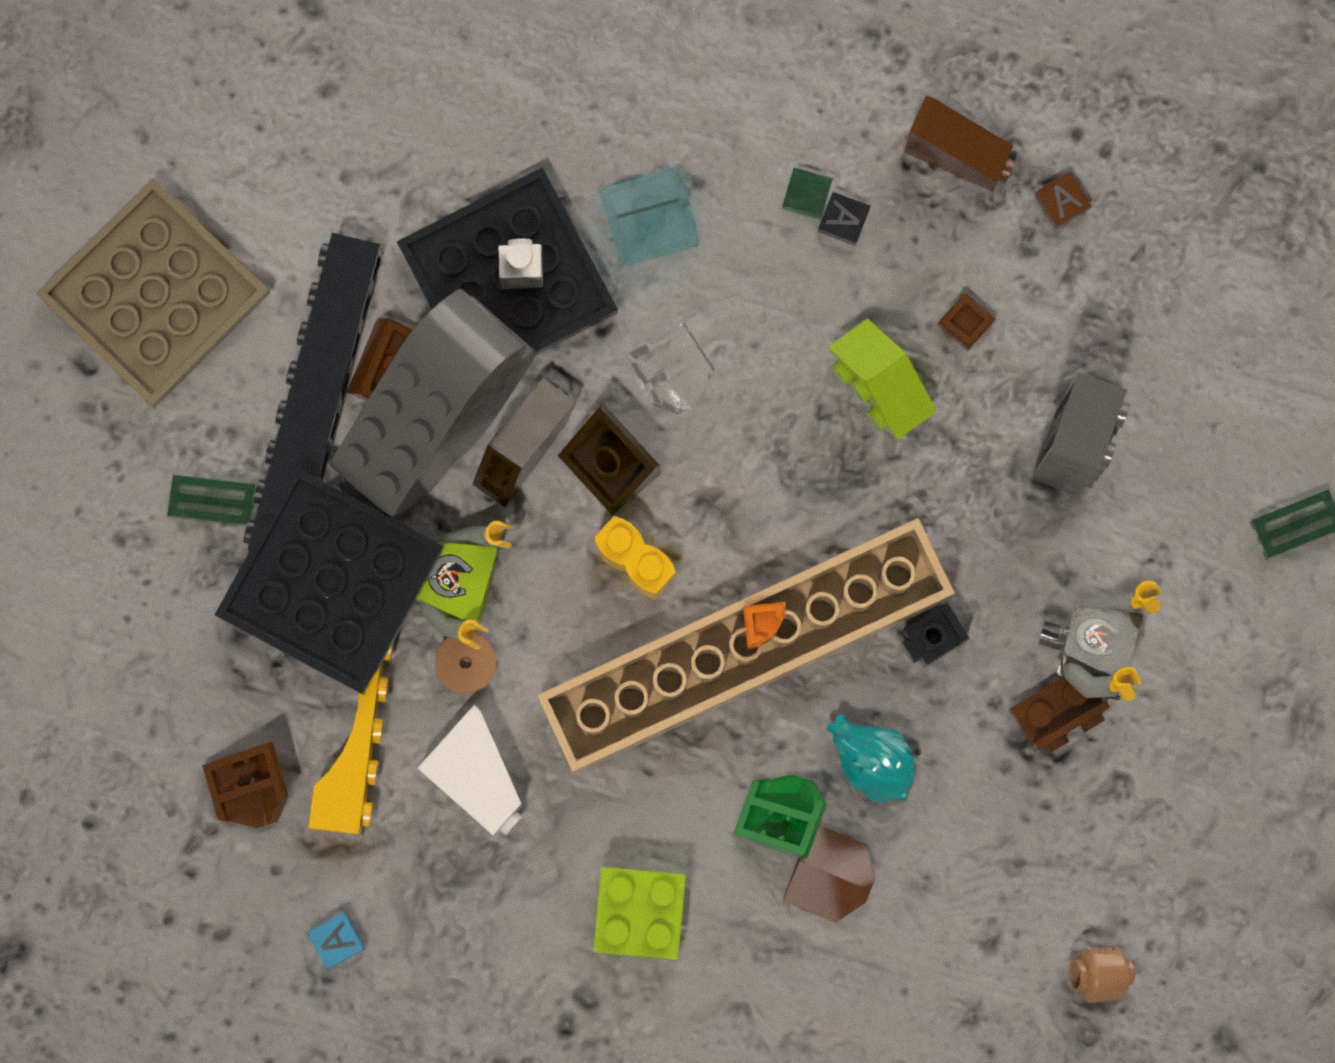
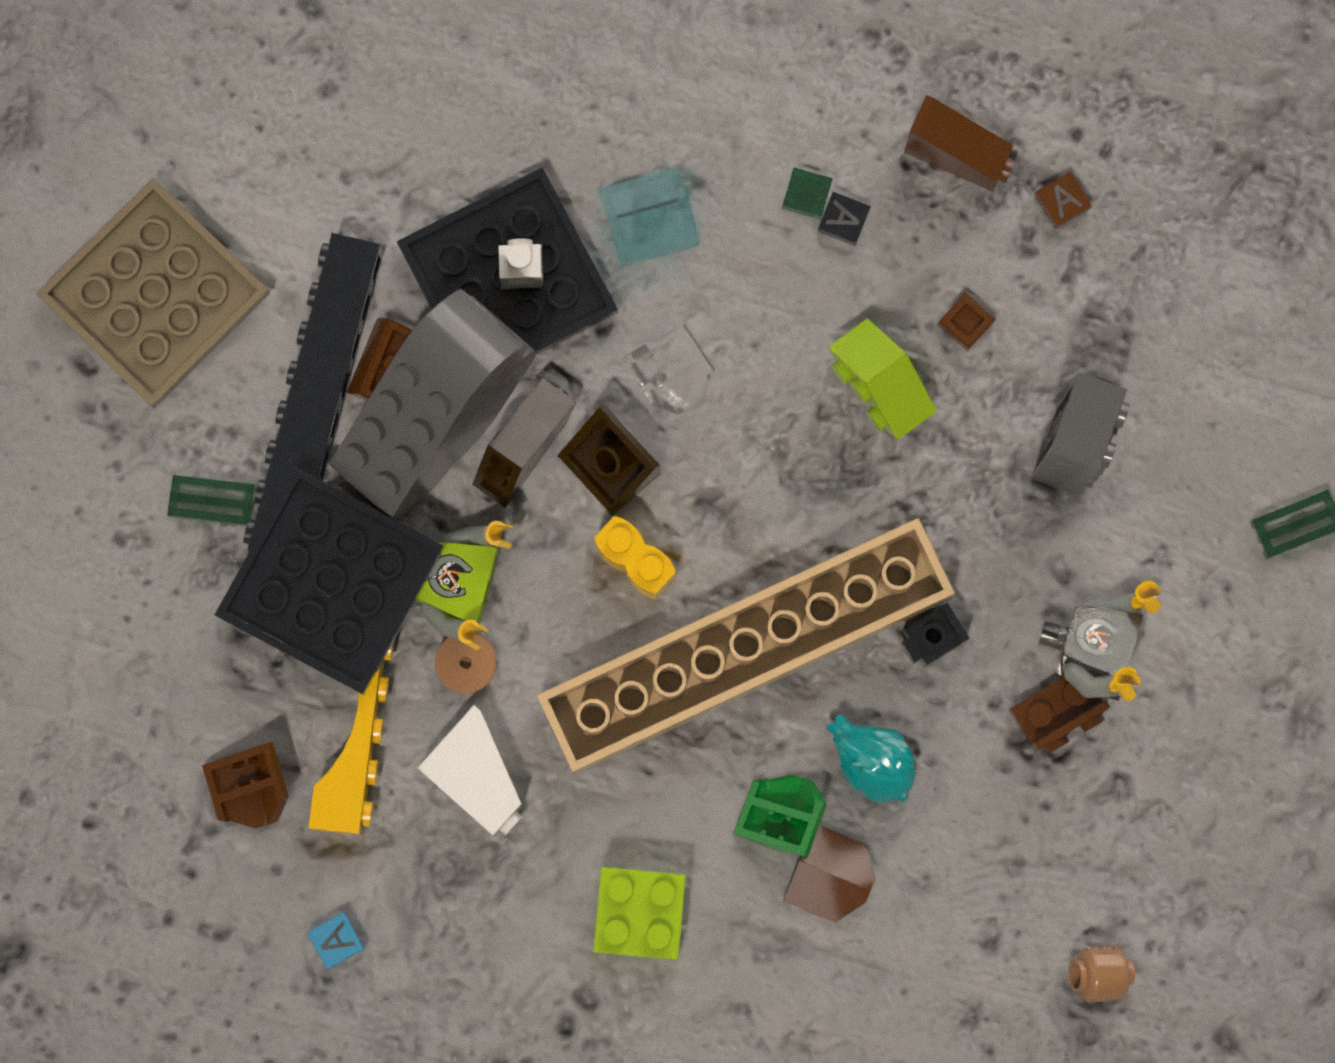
(762, 622): orange tile -> none

